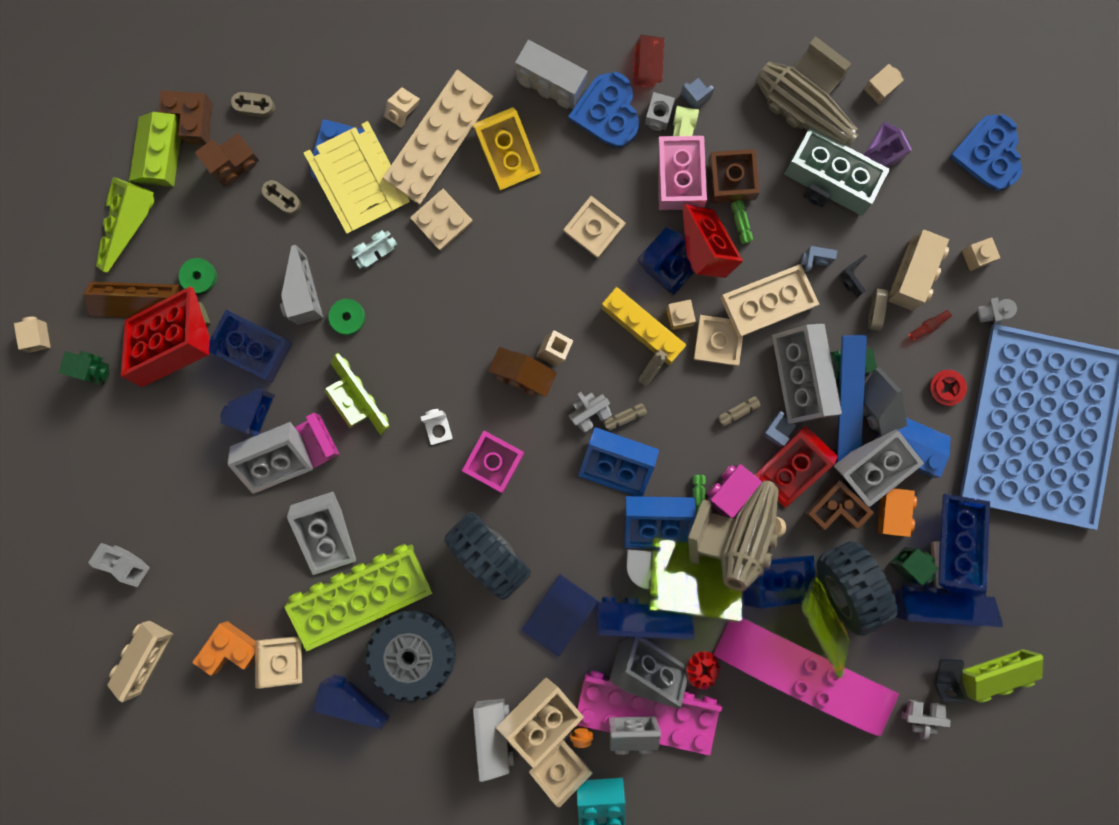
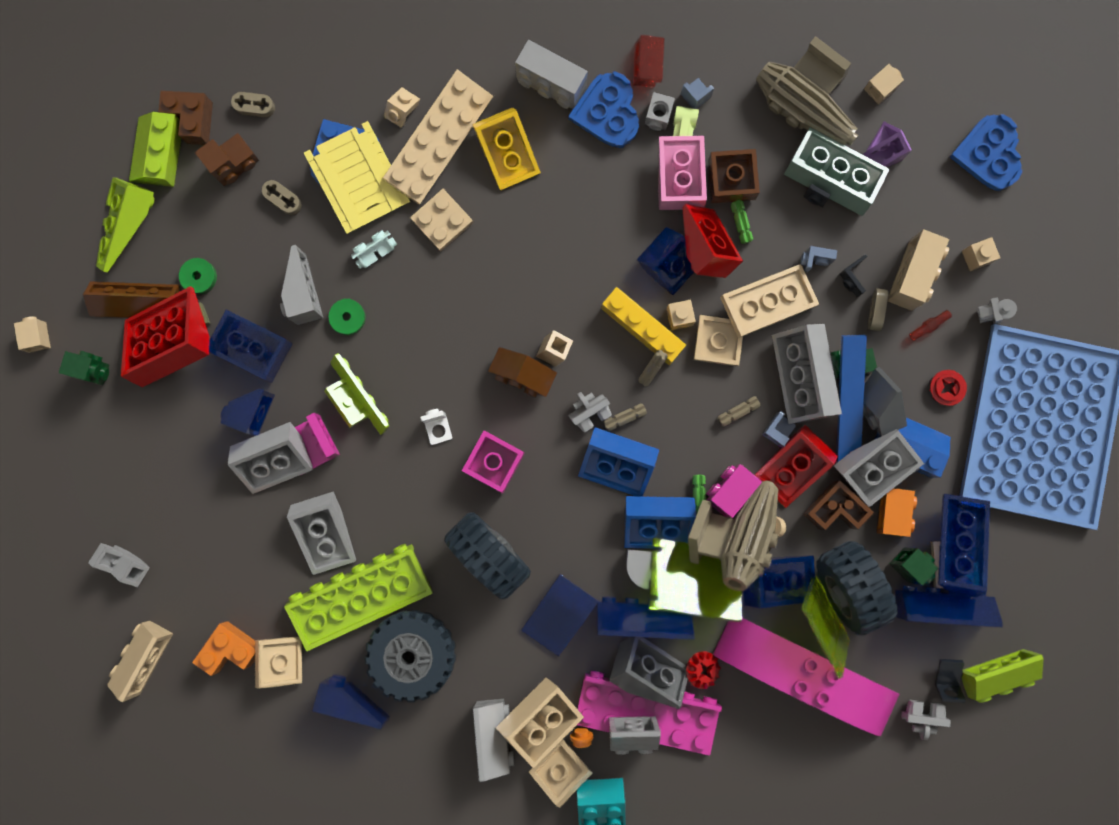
(594, 227): tan plate -> none

